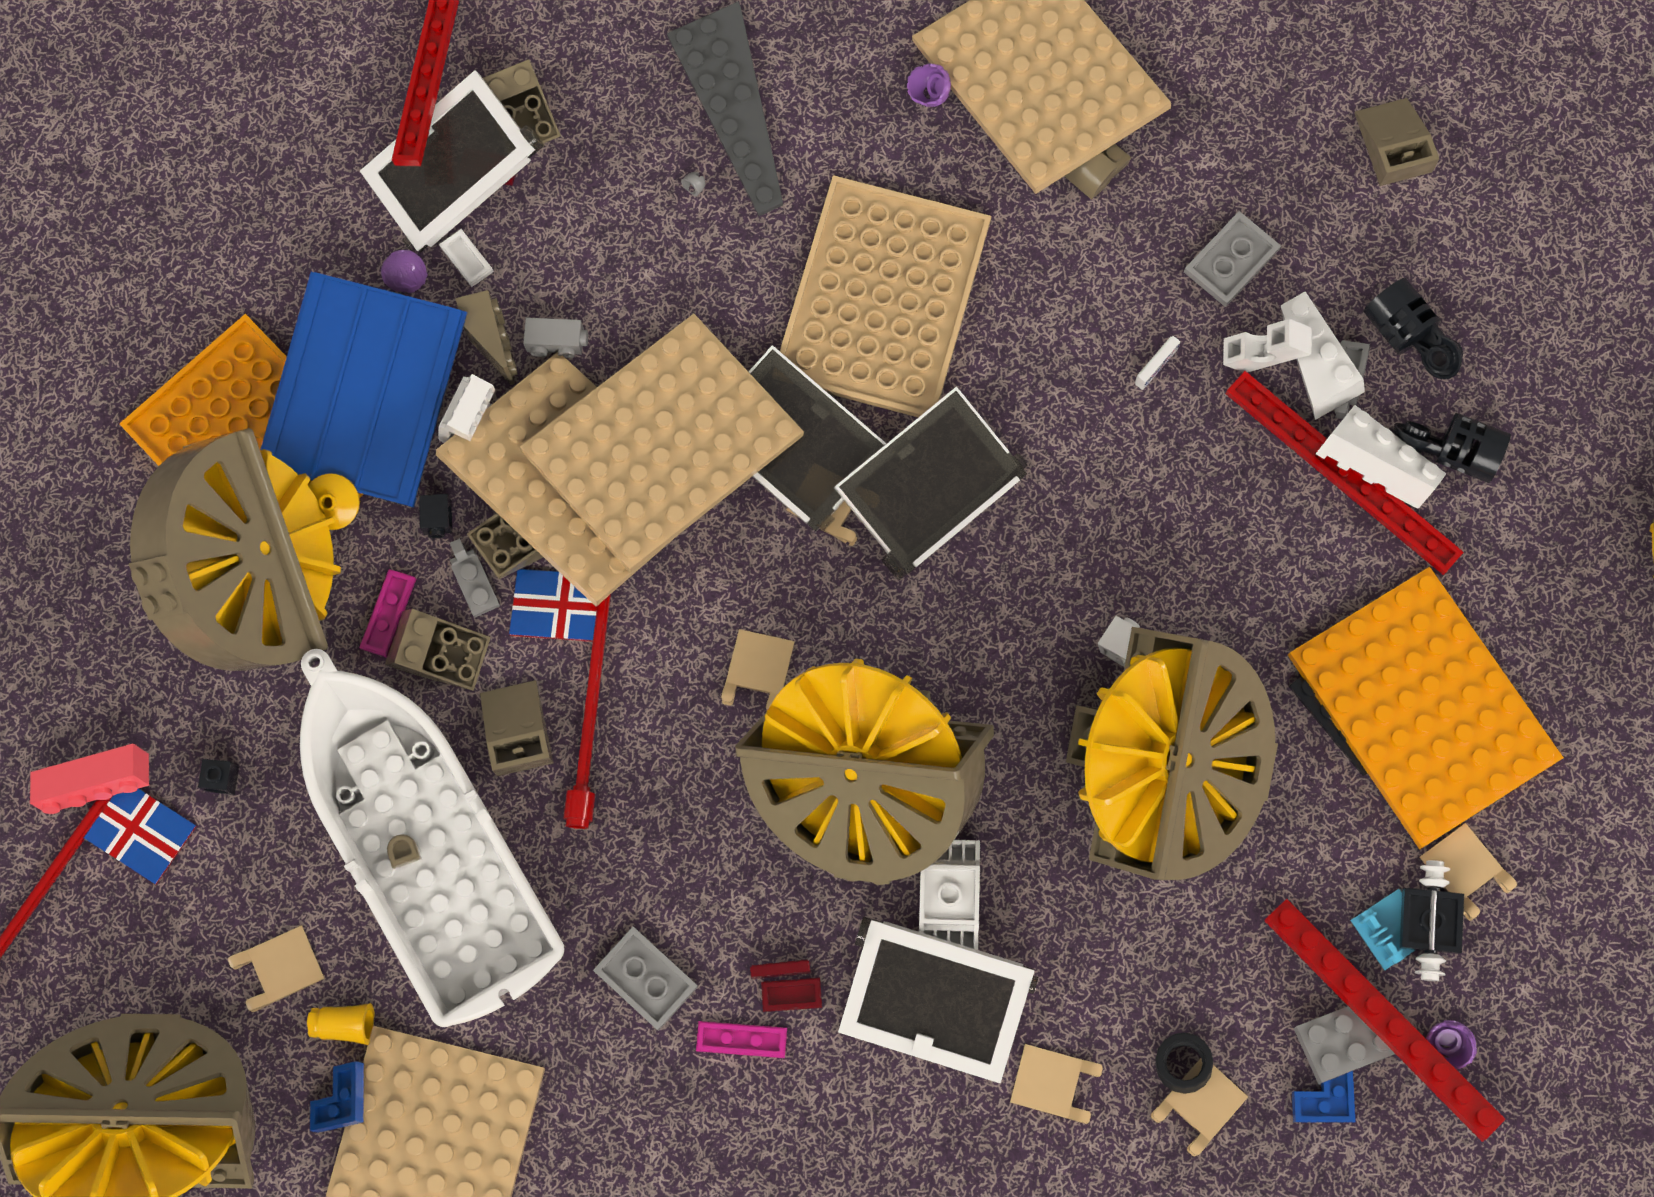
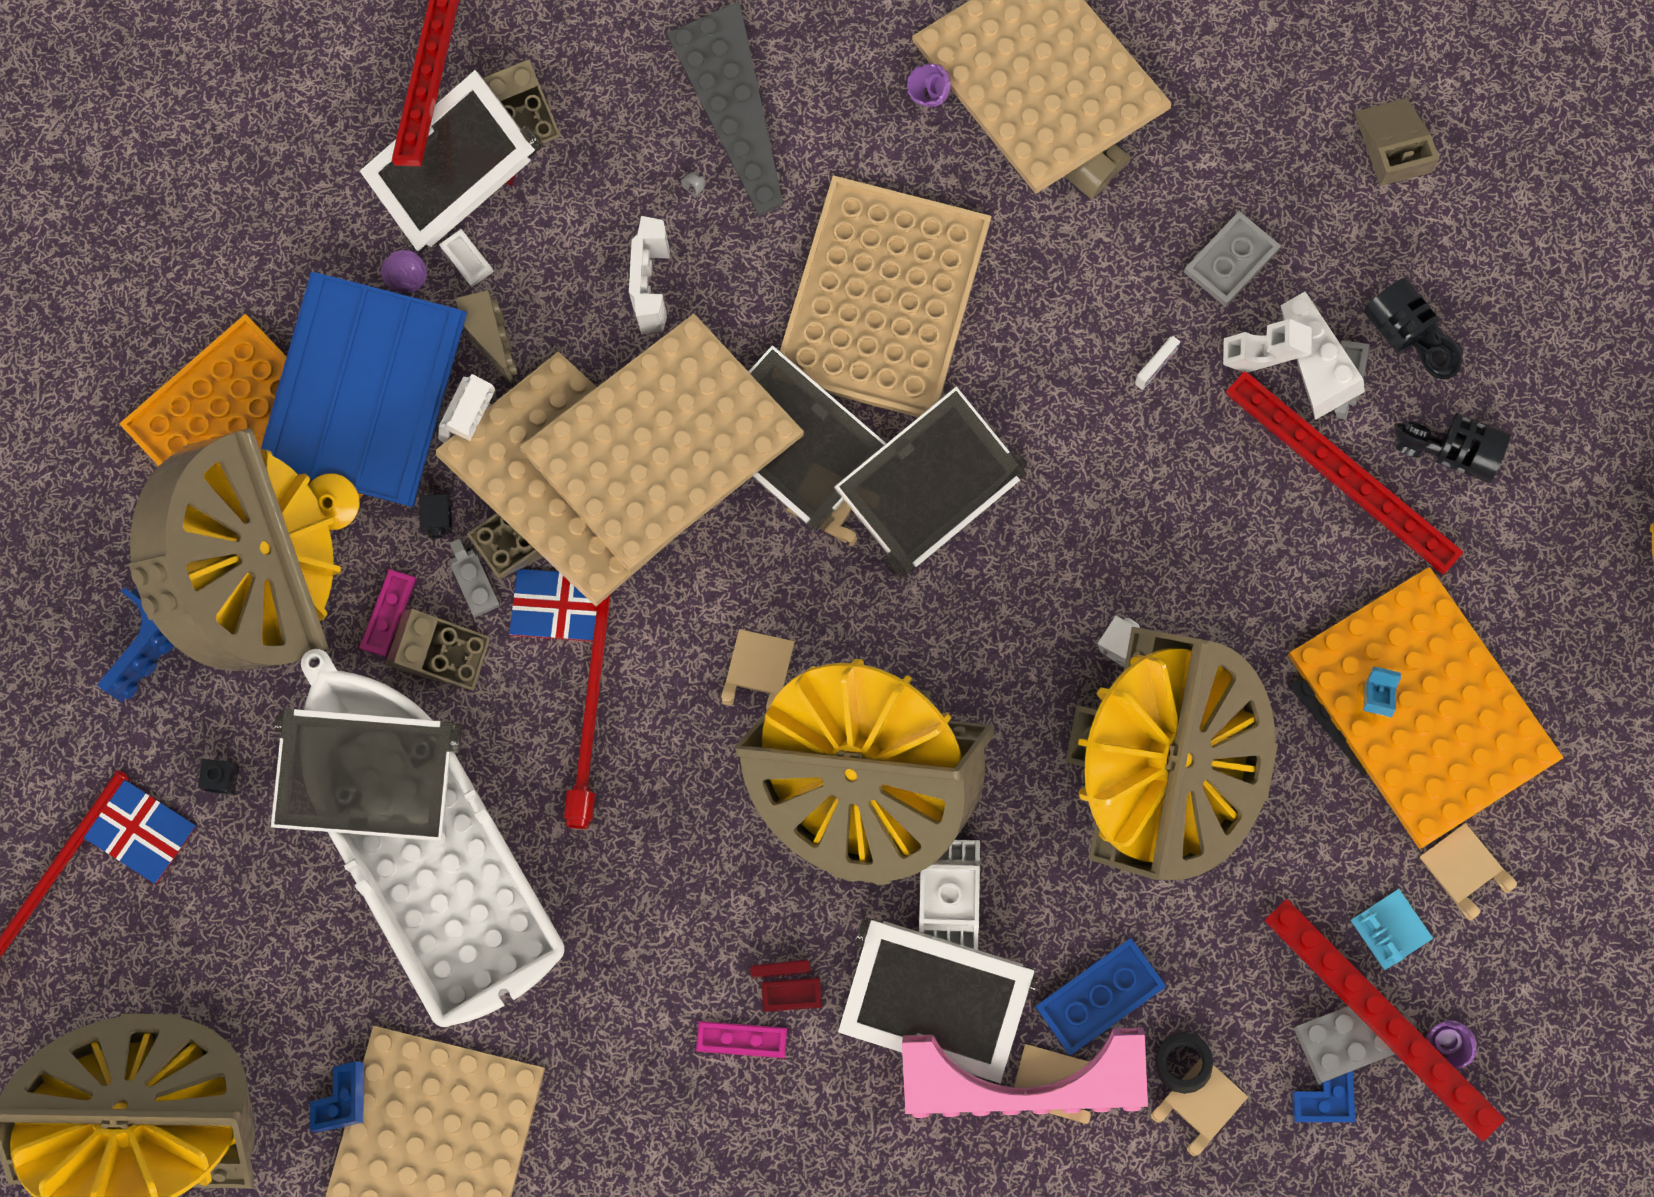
(89, 779): coral brick -> none
(138, 658): none -> blue bracket
(282, 966): tan flag -> none
(342, 1023): yellow plant -> none
(363, 773): none -> clear smoke door
(402, 851): dark tan tile -> none
(515, 728): dark tan slope -> none
(554, 336): light grey brick -> none
(645, 978): light grey plate -> none
(647, 244): none -> white plate
(1100, 996): none -> blue plate
(1108, 1081): none -> bright pink arch
(1381, 458): white wedge -> none
(1381, 691): none -> dark azure bracket
(1432, 920): black plate -> none

